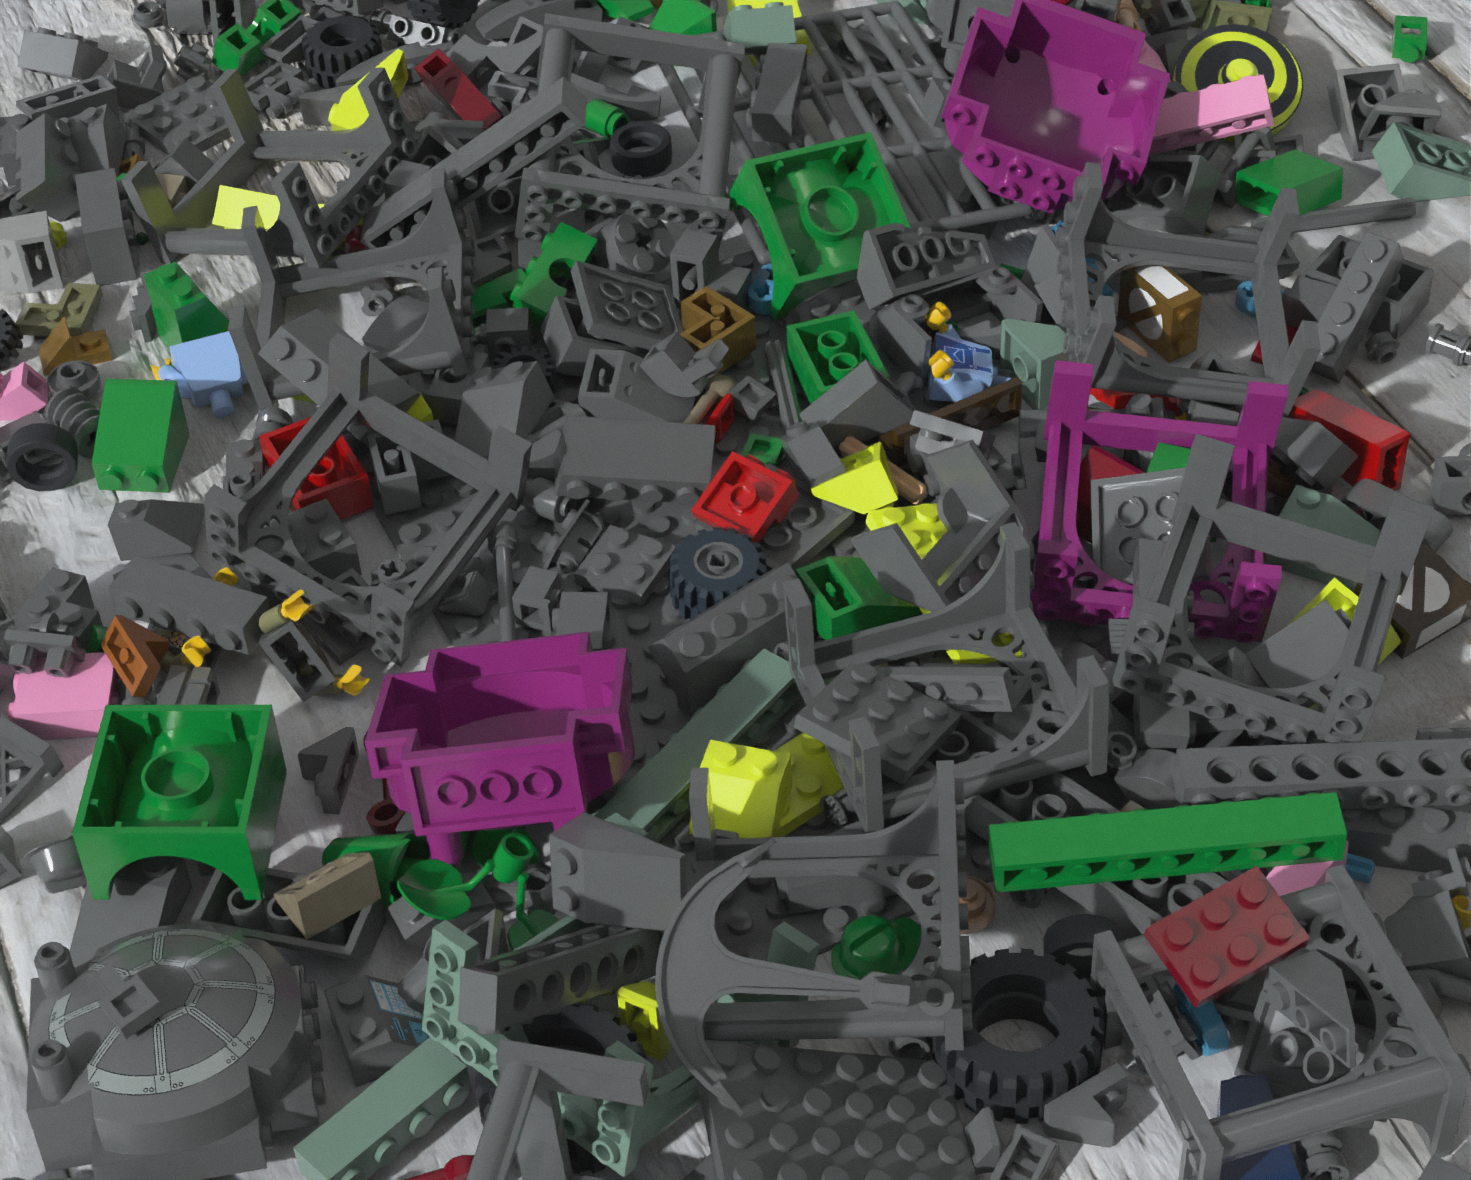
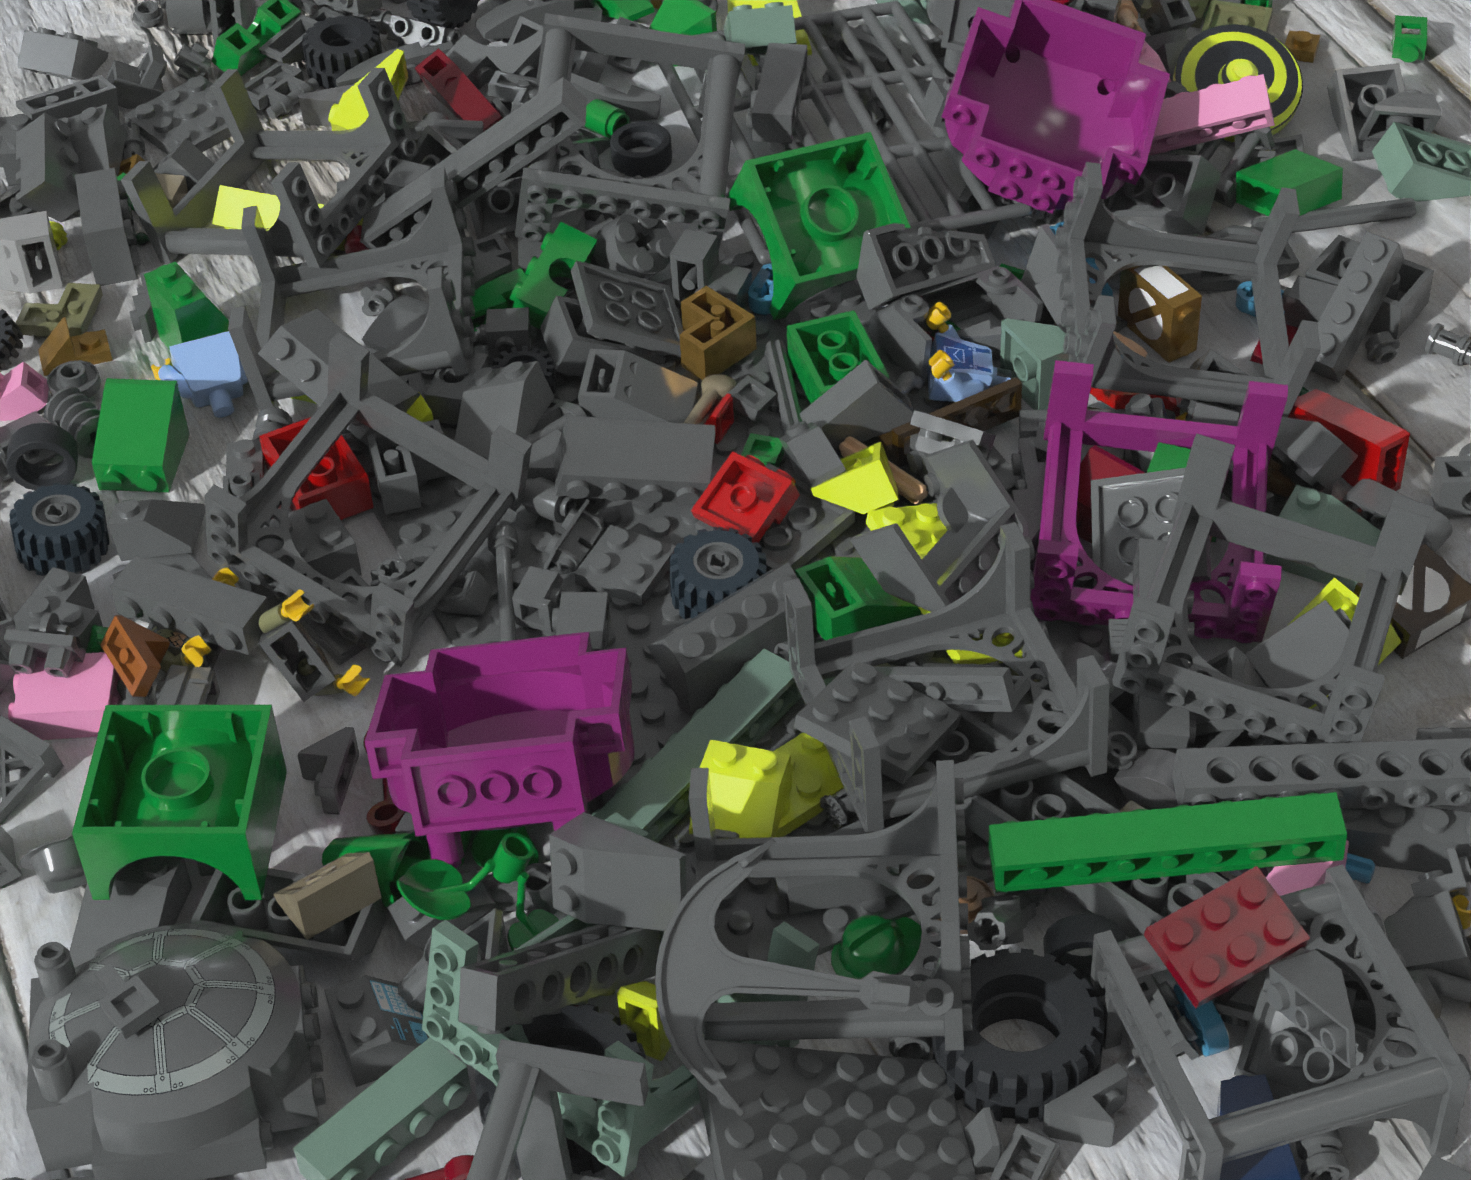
(59, 528): none -> black wheel
(680, 369): dark grey brick -> none
(1001, 920): none -> dark grey piece
(1303, 45): none -> pearl gold plate

